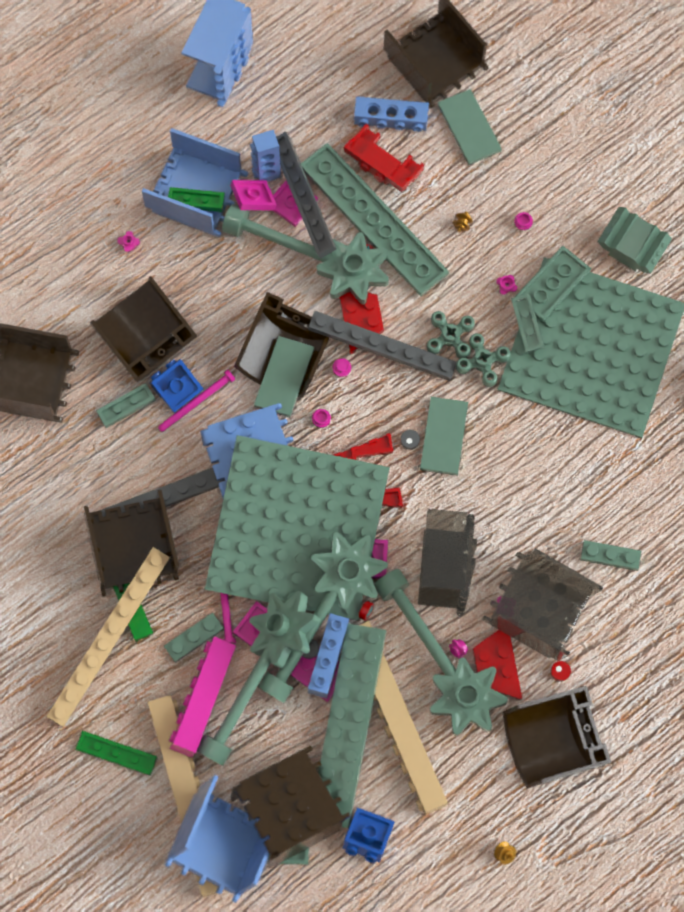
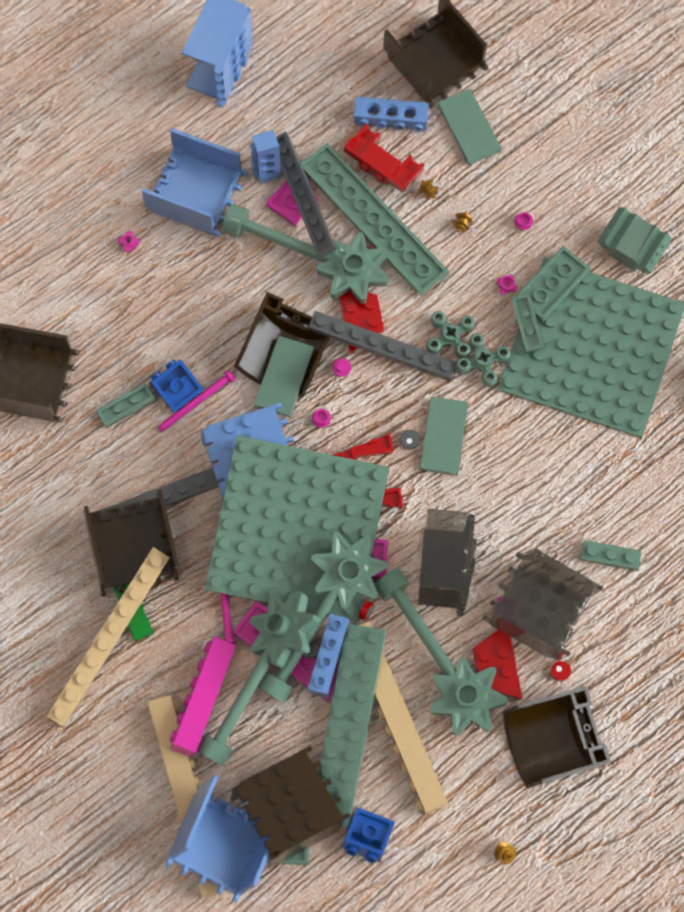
(116, 753): green tile -> none
(144, 330): dark brown windscreen -> none
(194, 637): sand green plate -> none
(199, 198): green plate -> none
(253, 195): dark pink tile -> none
(428, 189): none -> pearl gold wheel
(458, 648): dark pink plate -> none

